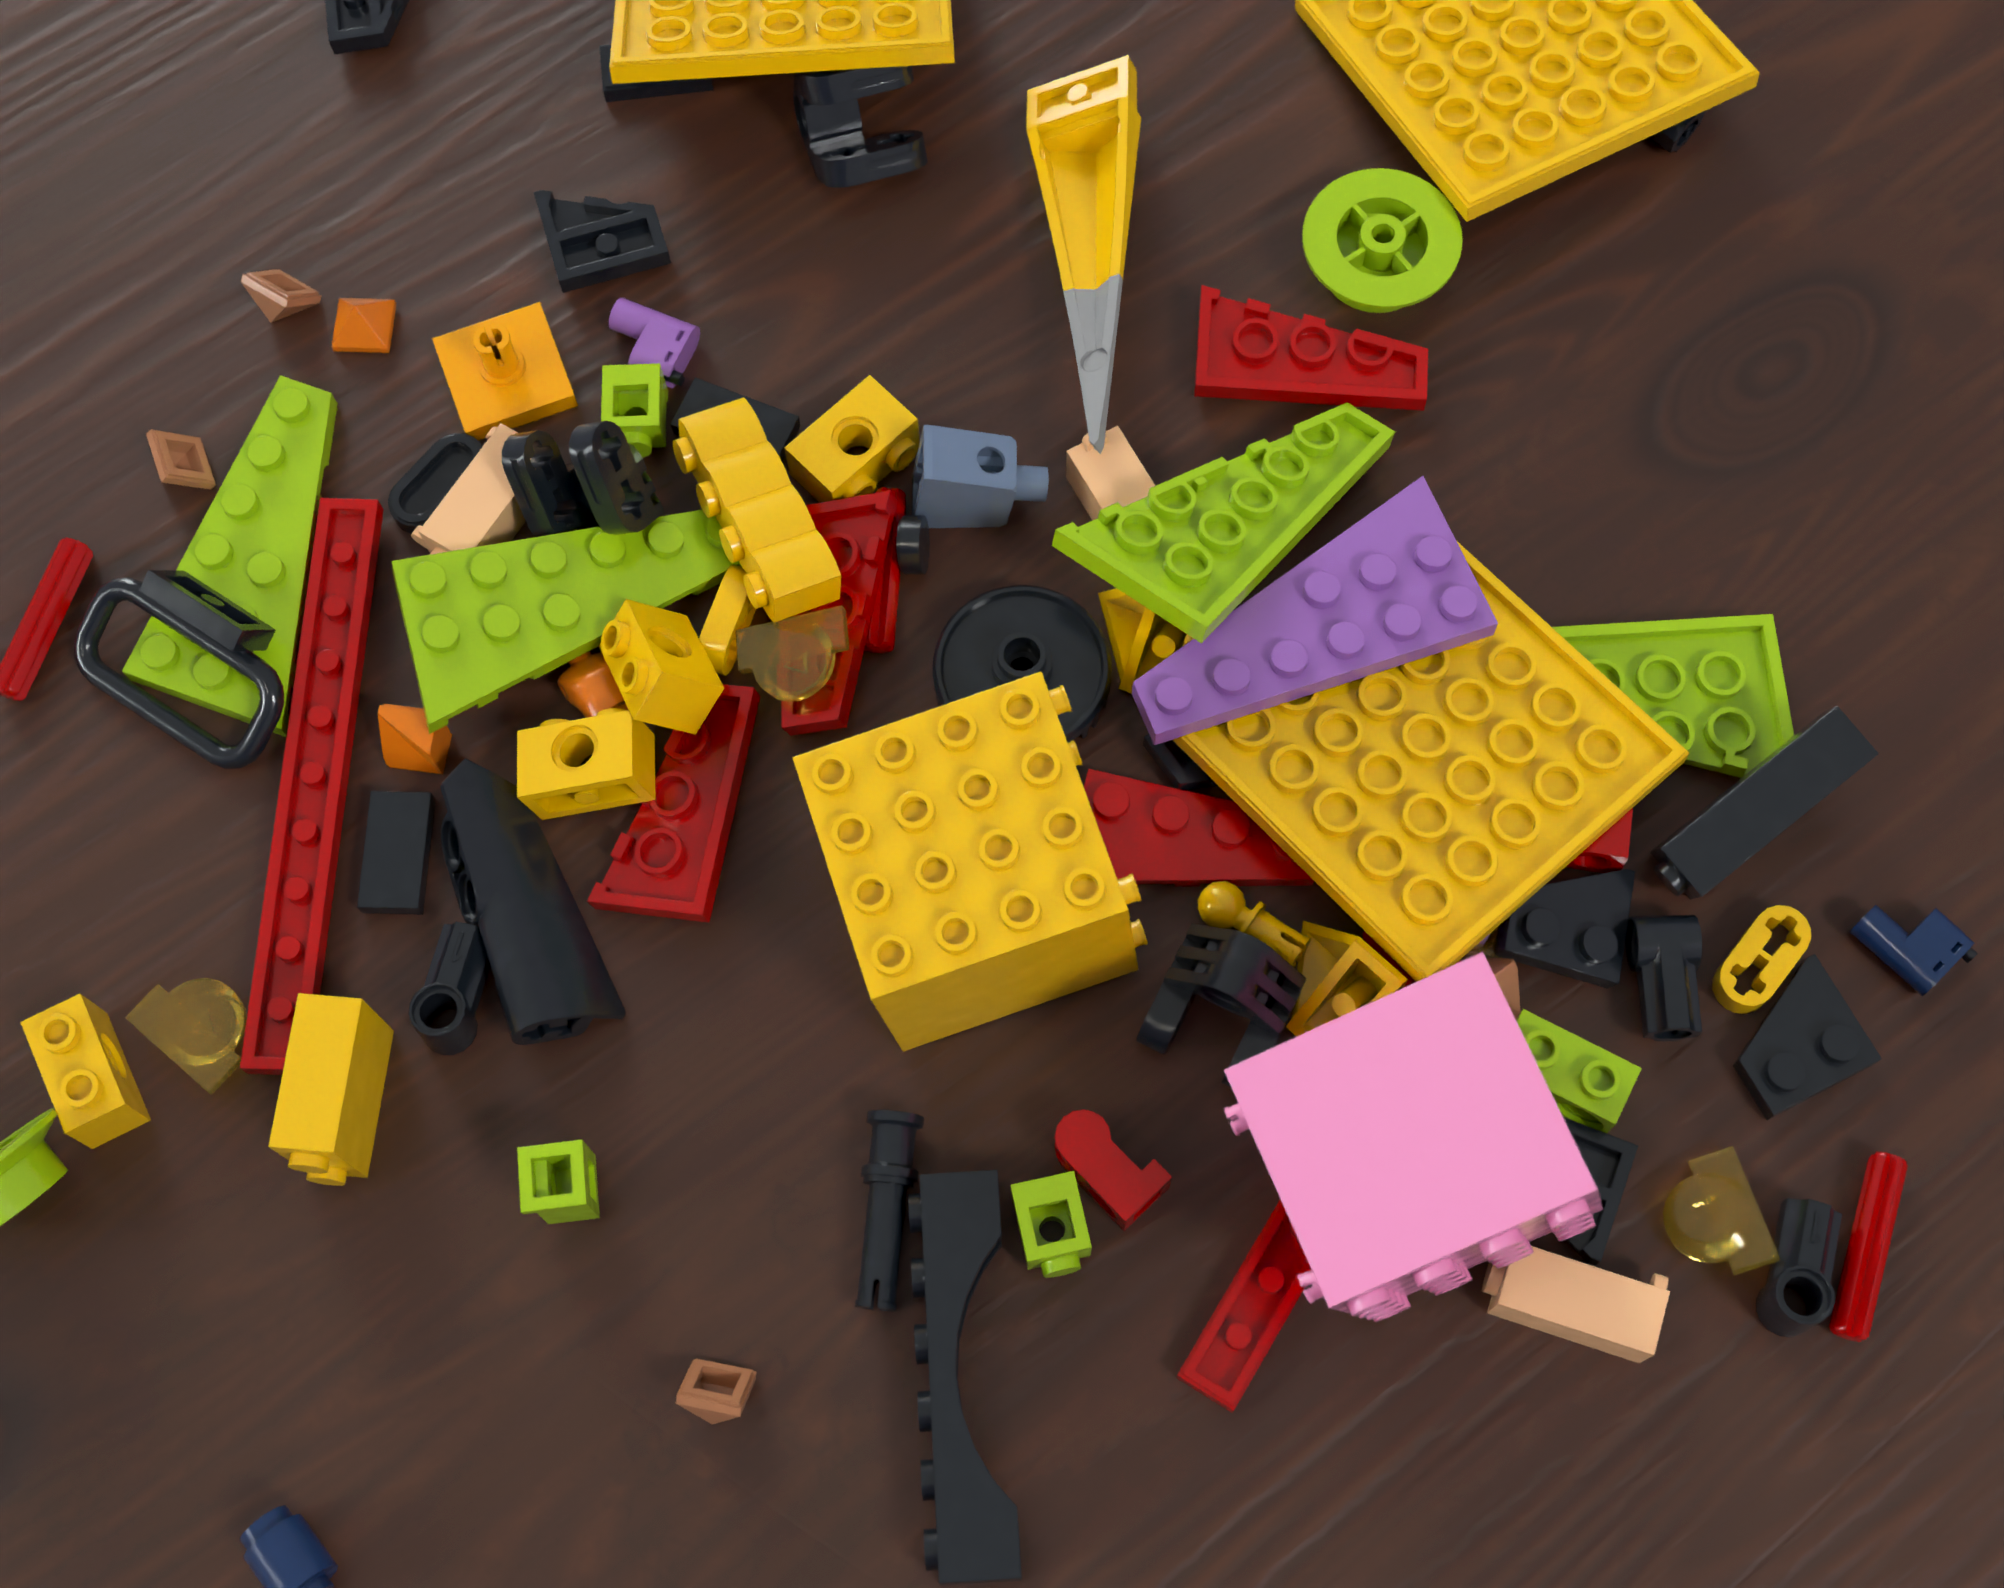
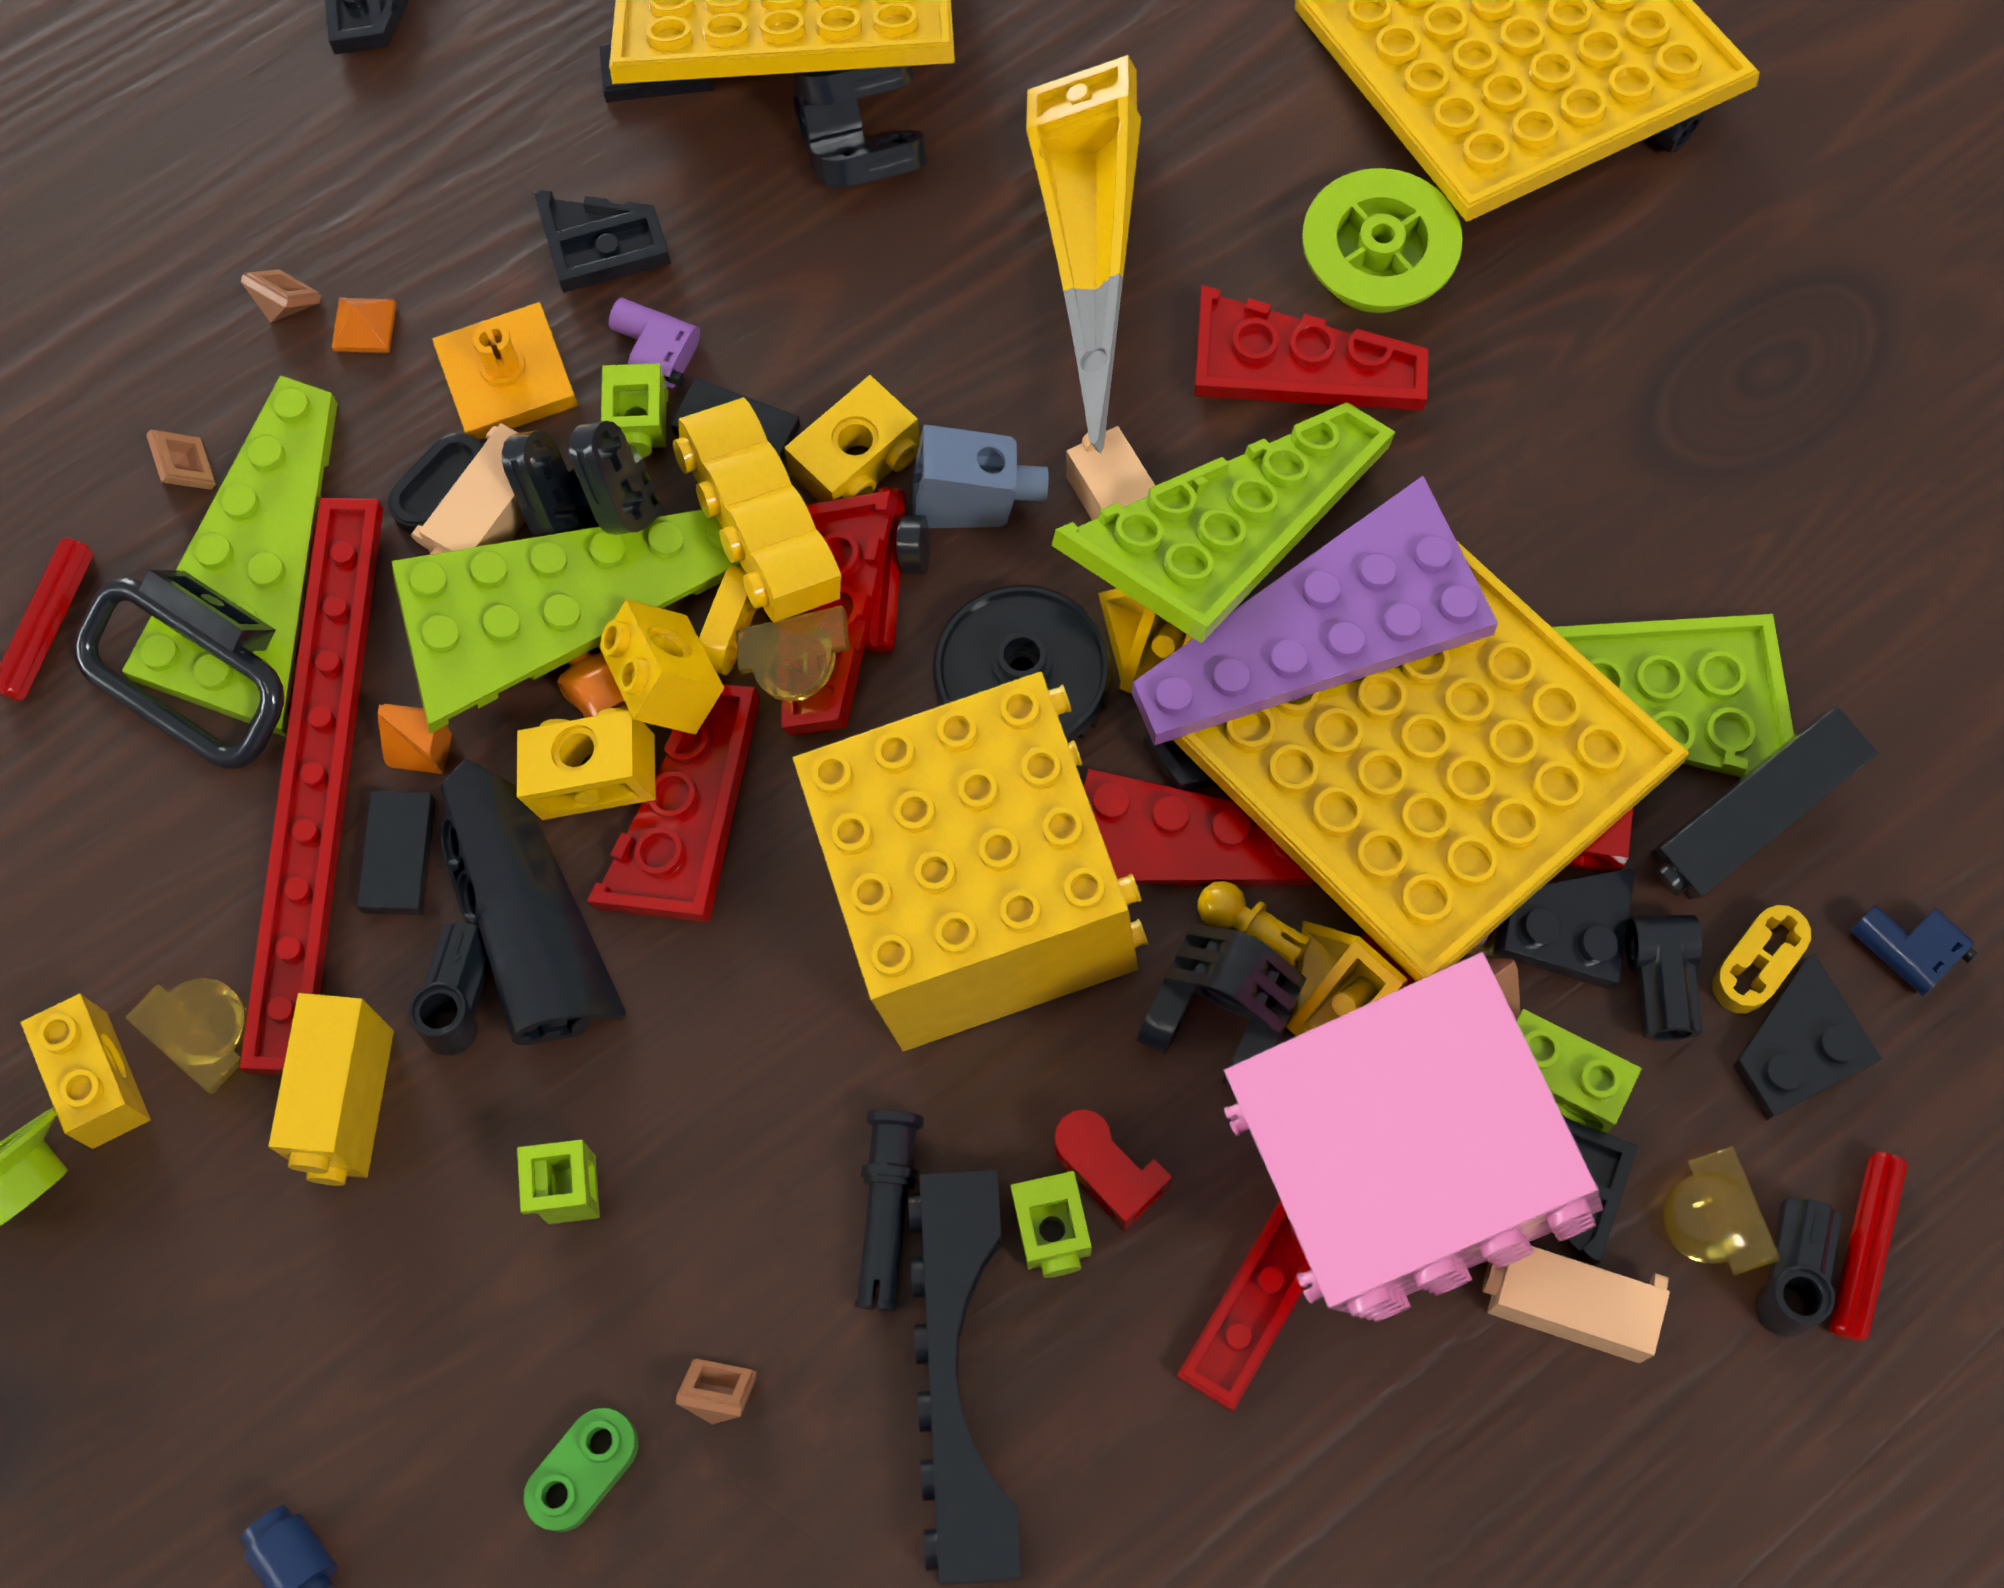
(580, 1470): none -> bright green plate

